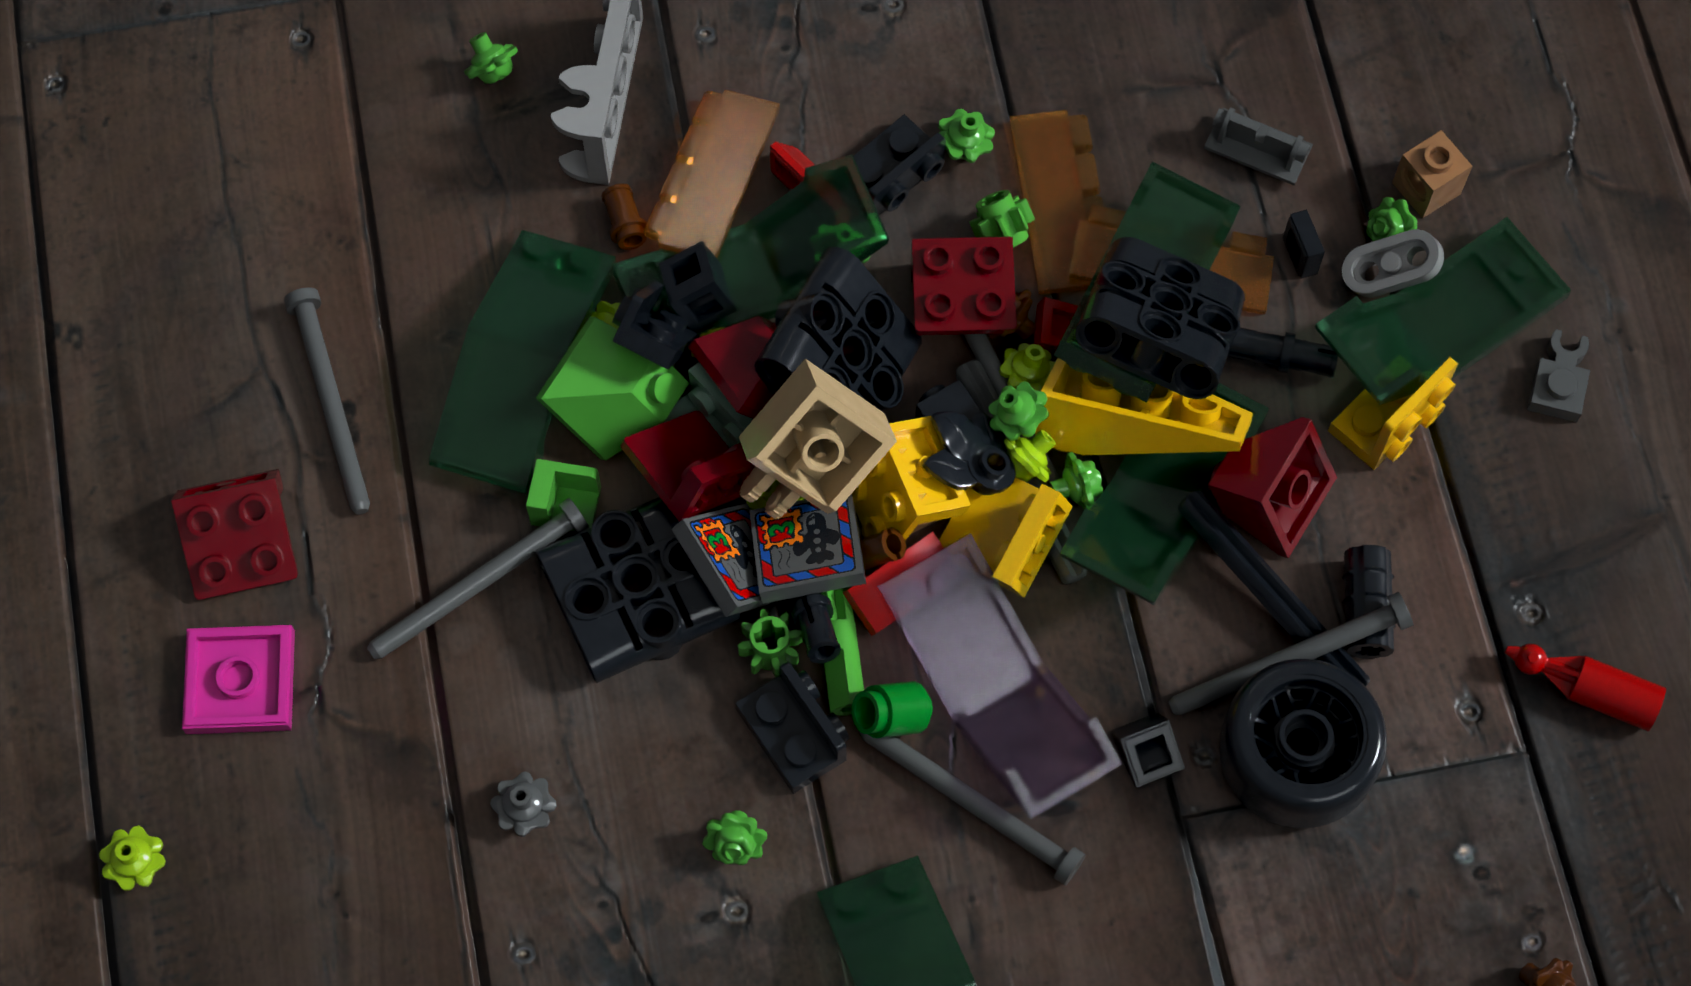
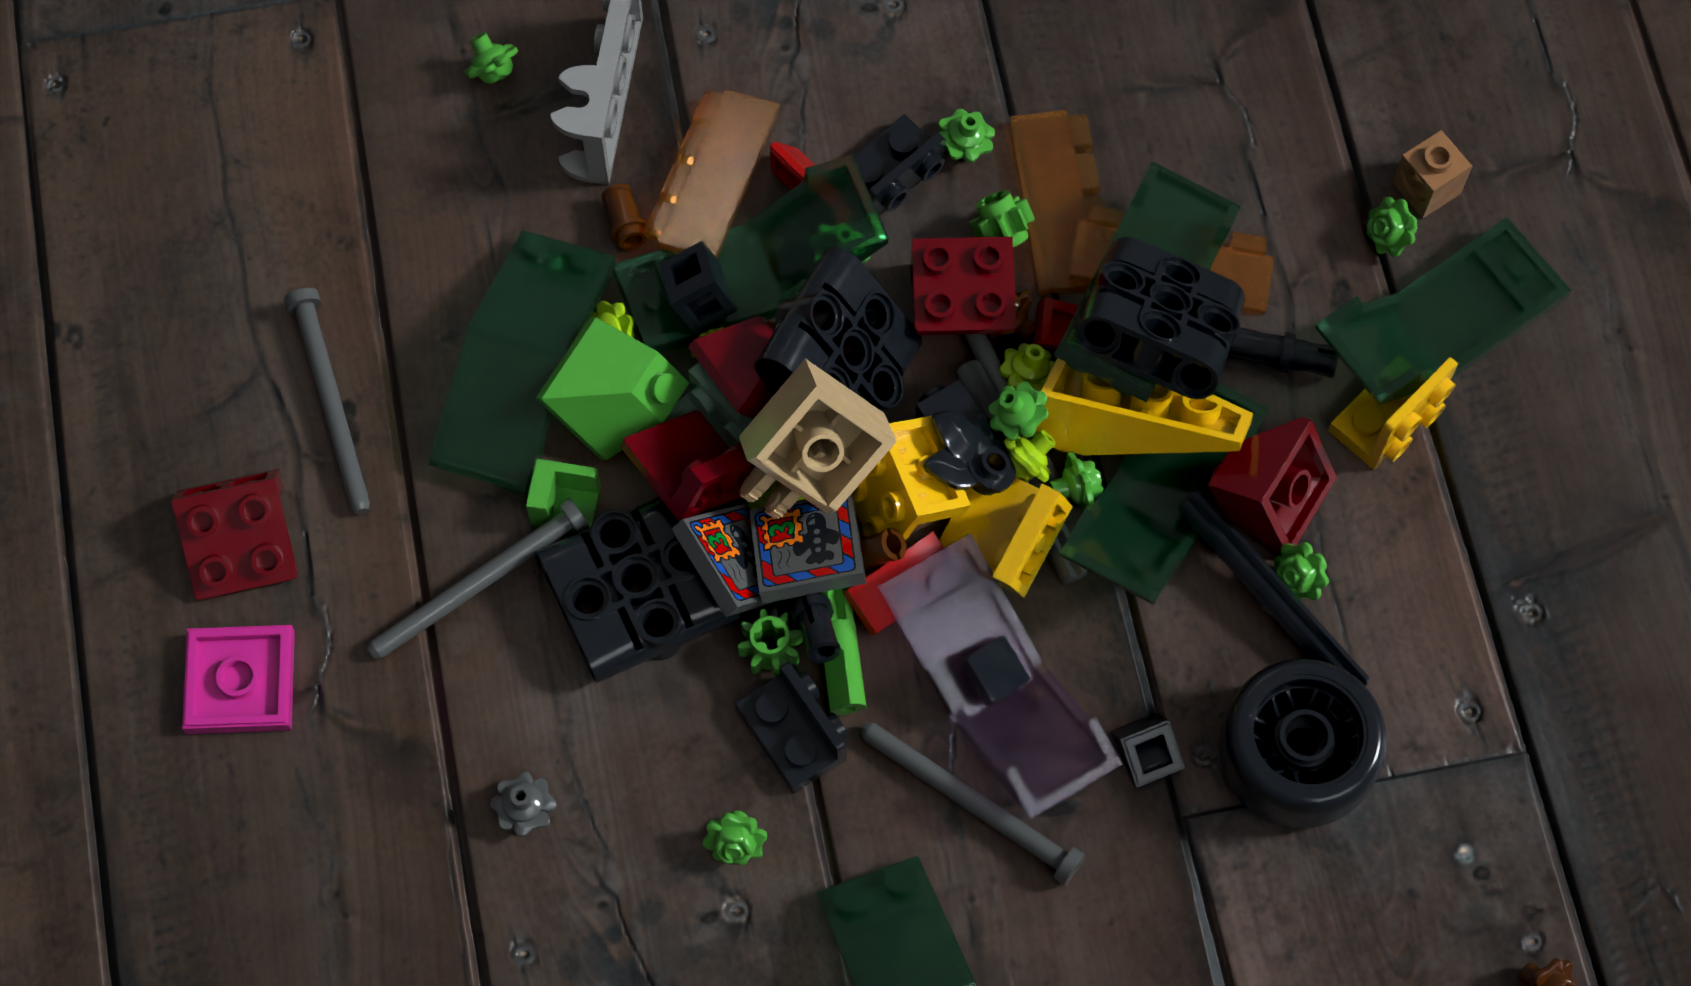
(132, 858): lime plant -> none
(652, 335): black bracket -> none
(892, 709): green brick -> none
(995, 670): none -> black slope
(1258, 145): dark grey hinge -> none
(1302, 570): none -> bright green plant
(1303, 244): black tile -> none
(1311, 648): dark grey bar -> none
(1367, 585): black axle -> none
(1394, 261): light grey plate -> none
(1557, 383): dark grey plate -> none
(1595, 684): red wheel -> none

